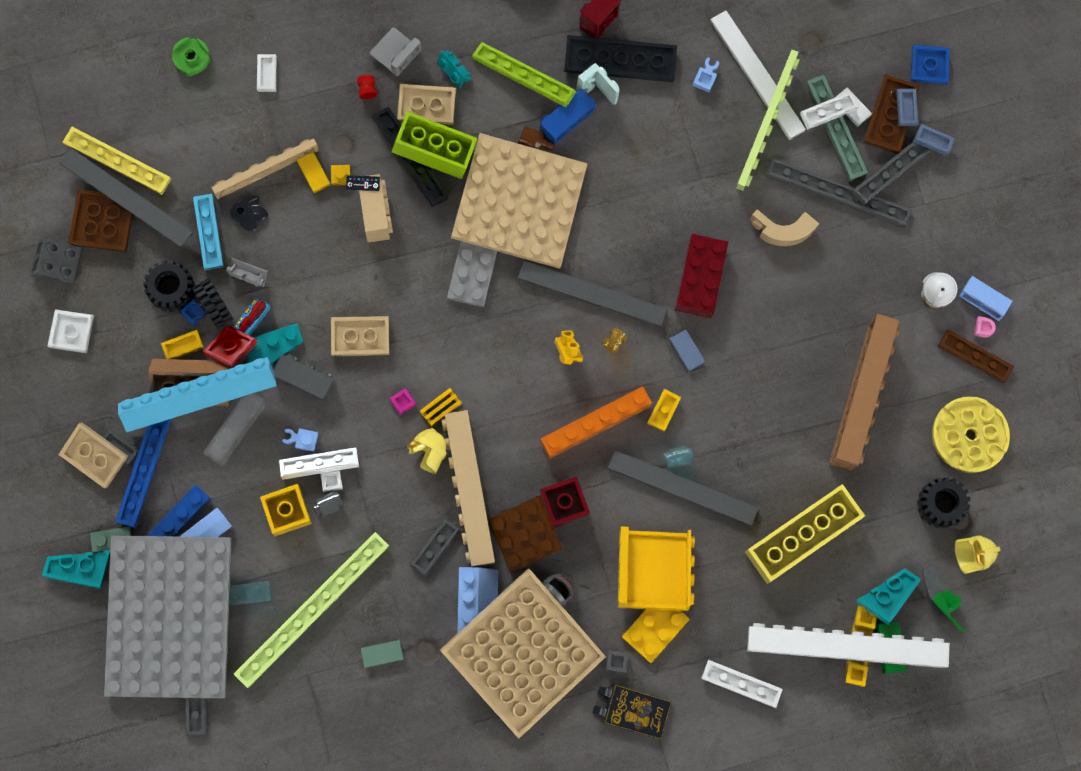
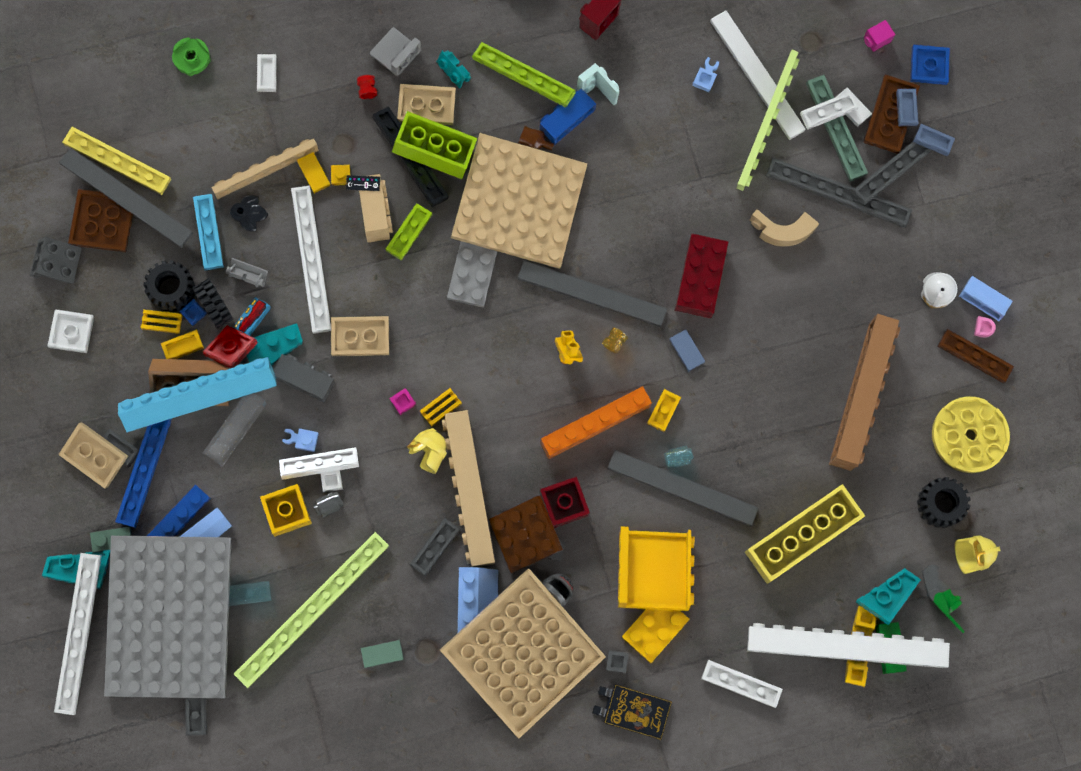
(77, 634): none -> white tile
(145, 319): none -> yellow tile
(311, 259): none -> white tile
(409, 231): none -> lime plate
(621, 58): black plate -> none
(879, 35): none -> dark pink brick

